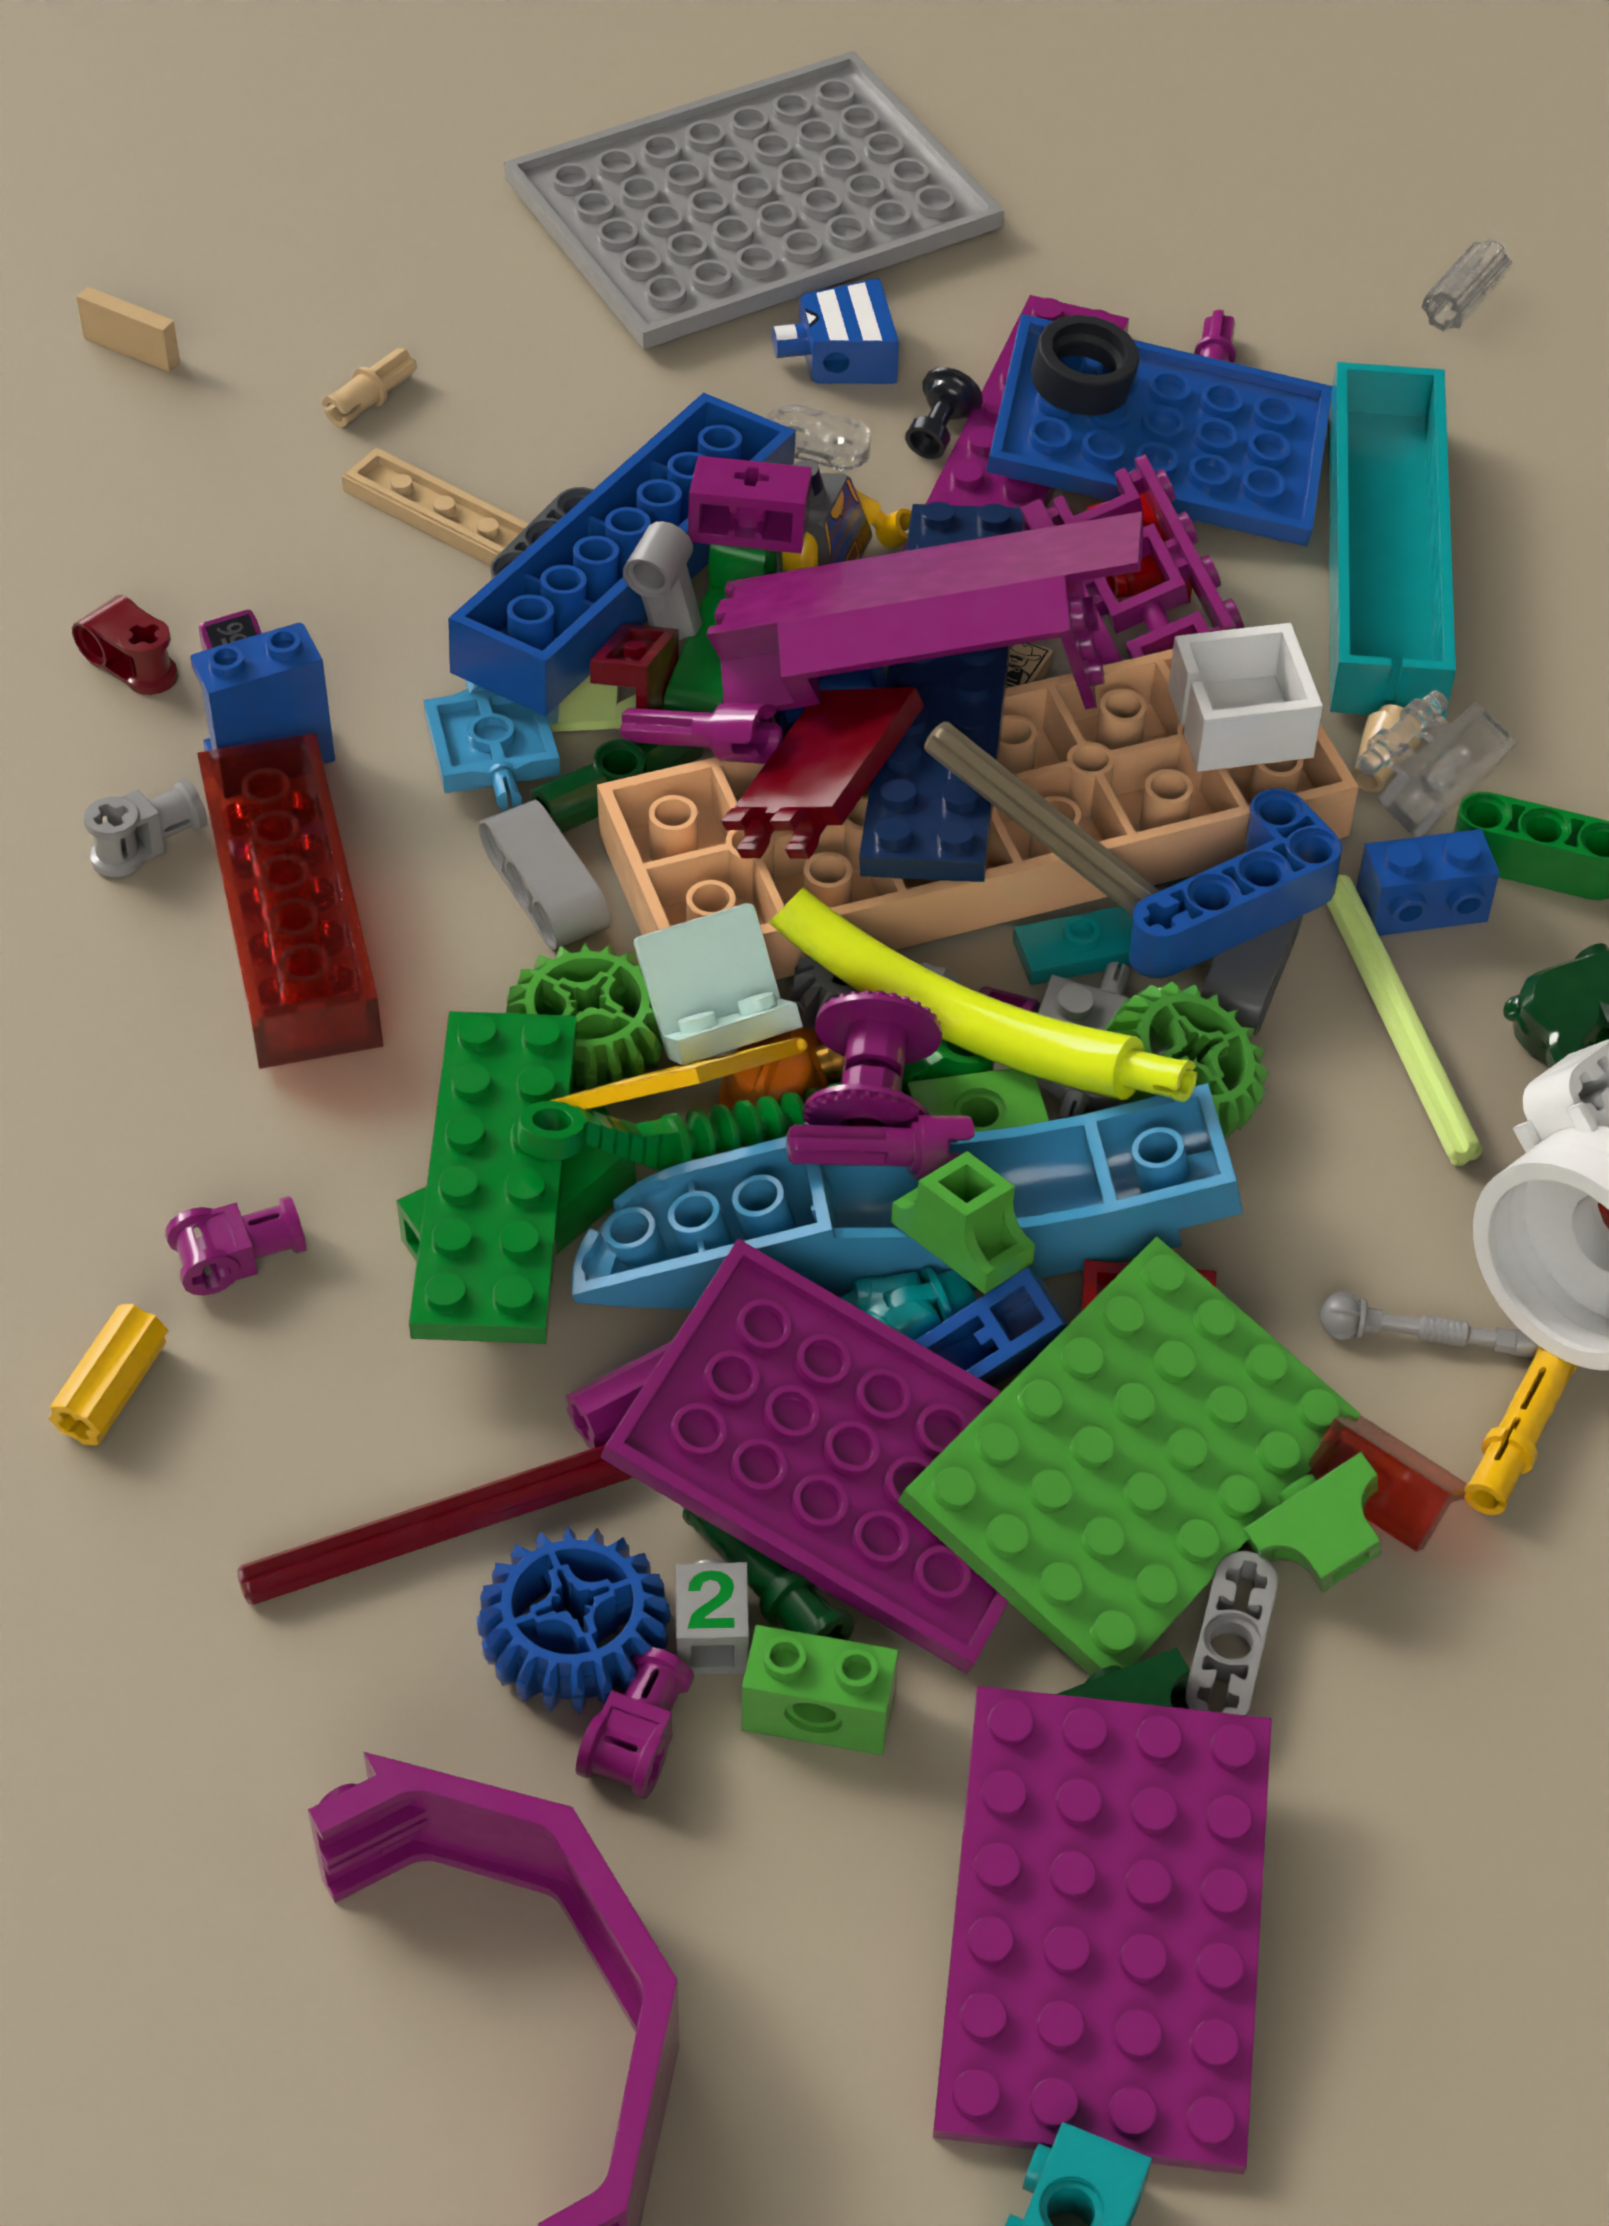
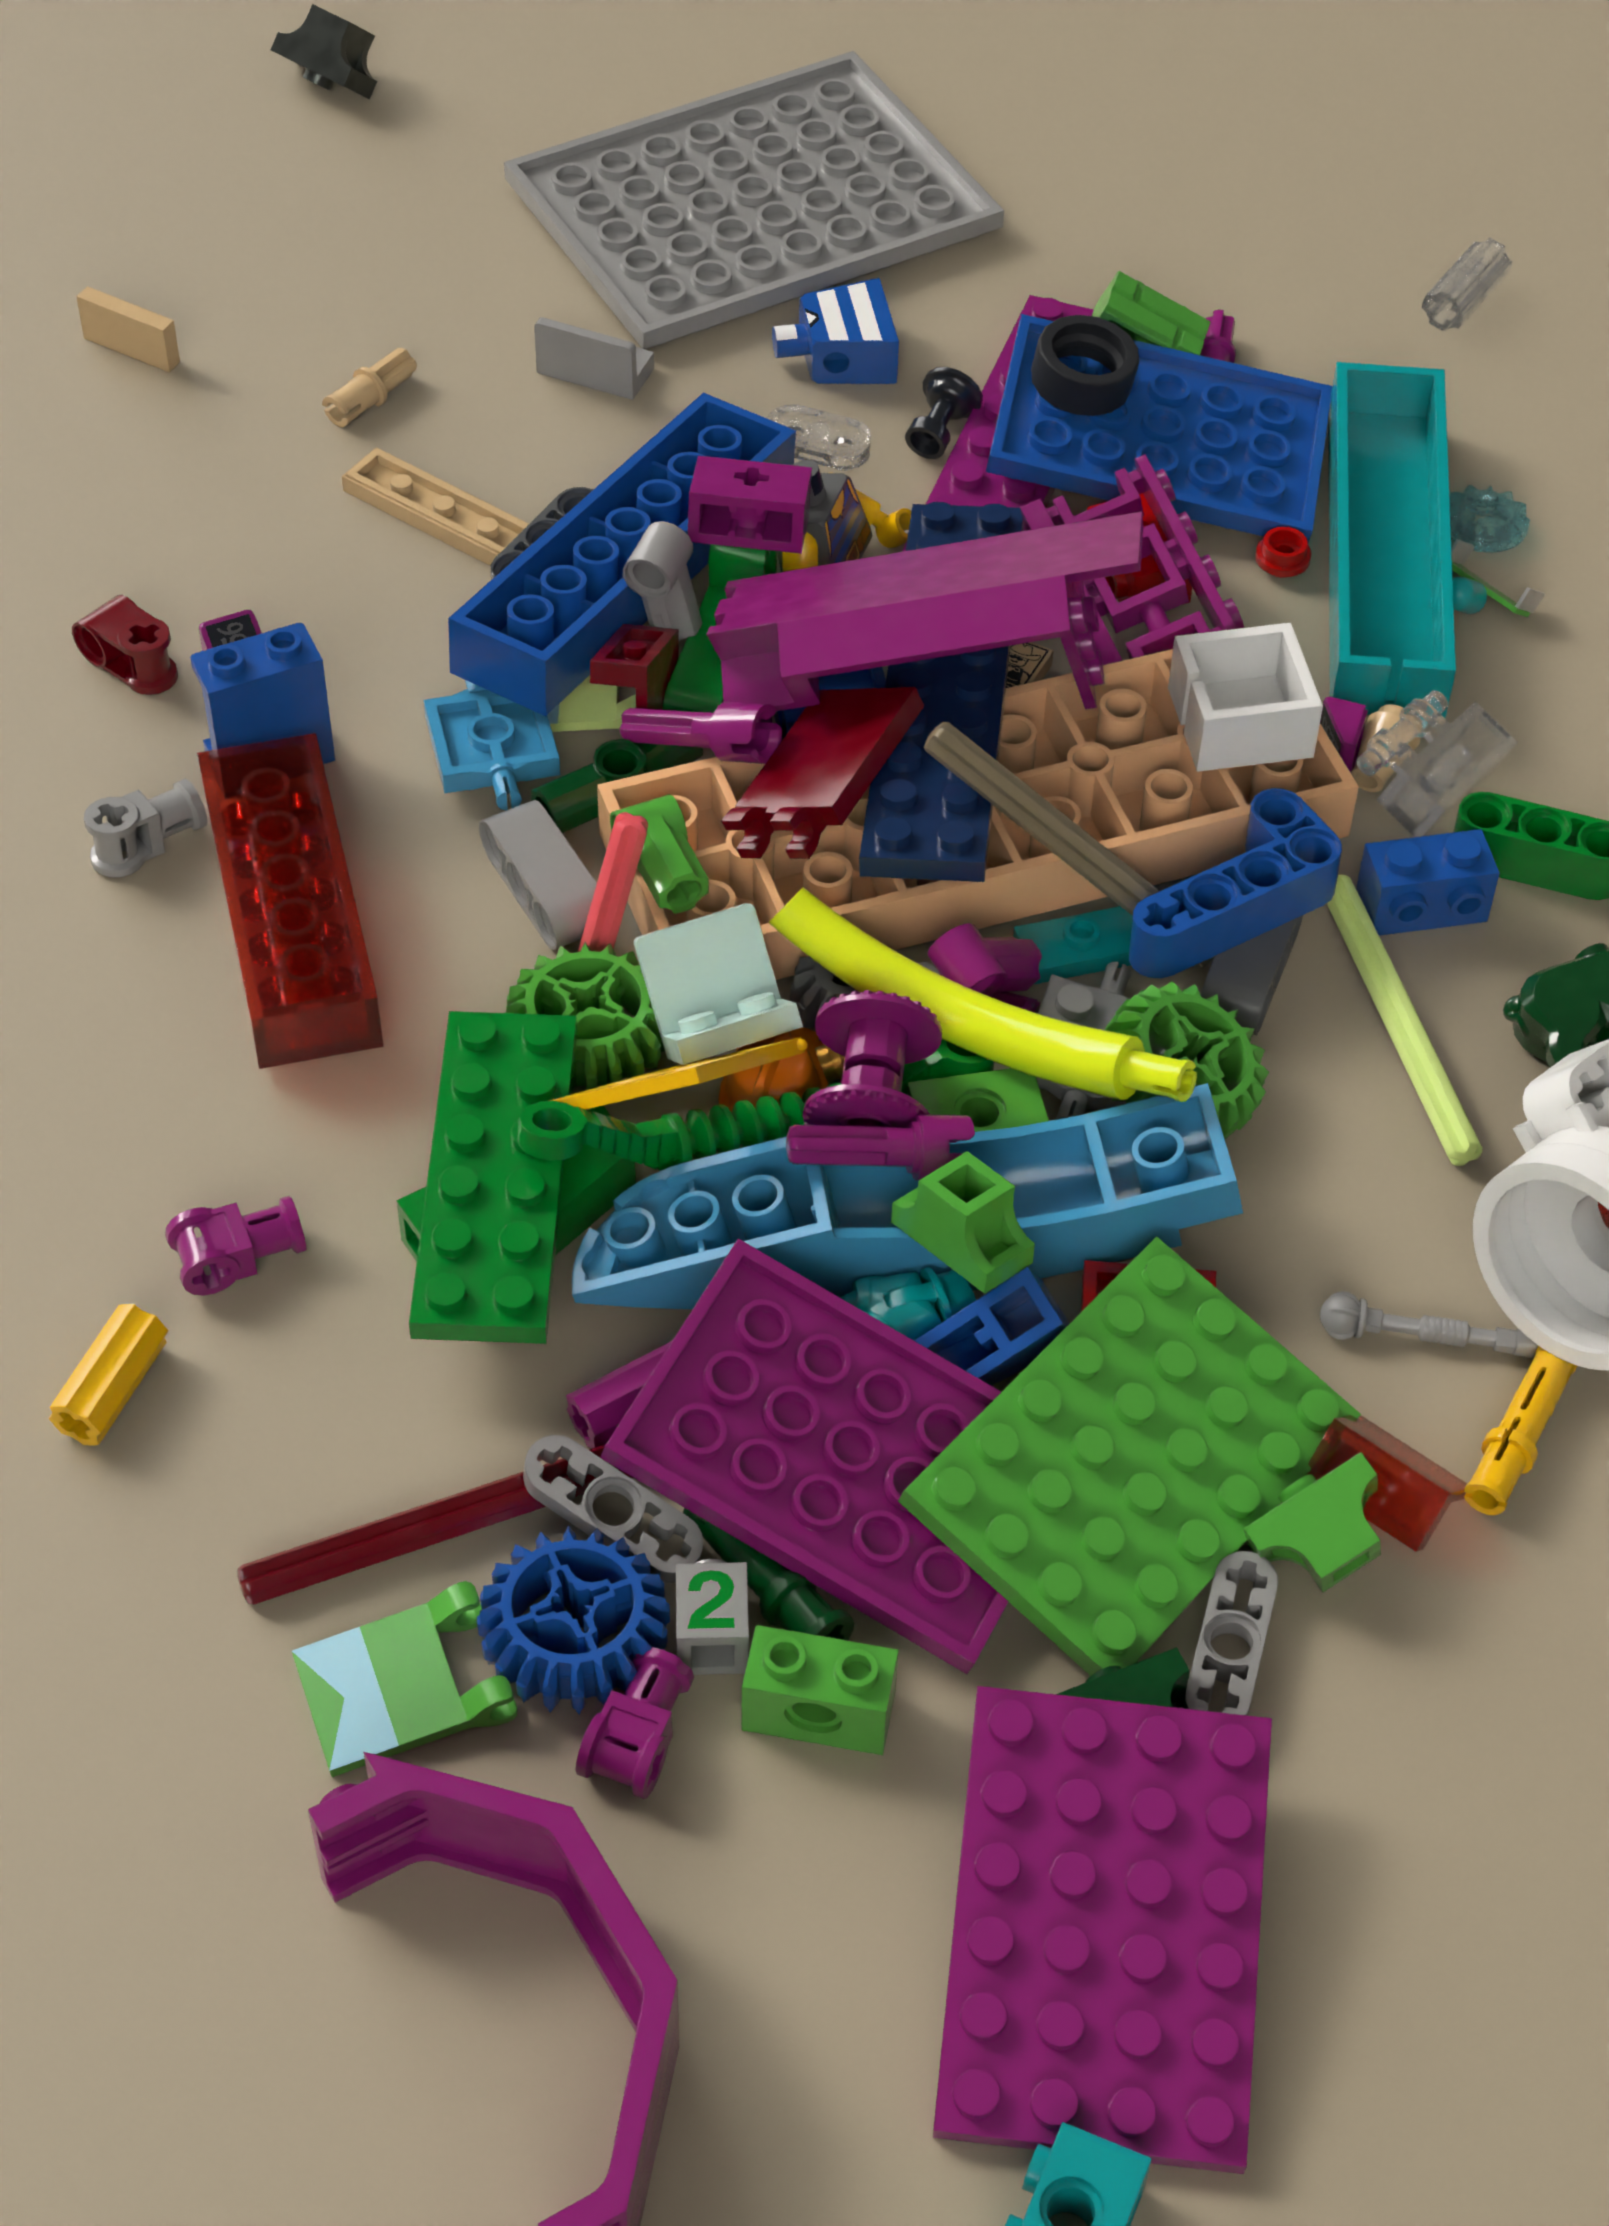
(329, 51): none -> pearl dark grey brick
(392, 1685): none -> bright green flag
(561, 1492): none -> light grey beam
(591, 358): none -> light grey panel
(614, 881): none -> coral axle
(667, 857): none -> bright green piece
(986, 962): none -> magenta piece
(1151, 316): none -> bright green brick
(1283, 552): none -> red plate
(1345, 727): none -> magenta slope
(1471, 591): none -> piece
(1490, 533): none -> clear light blue gear

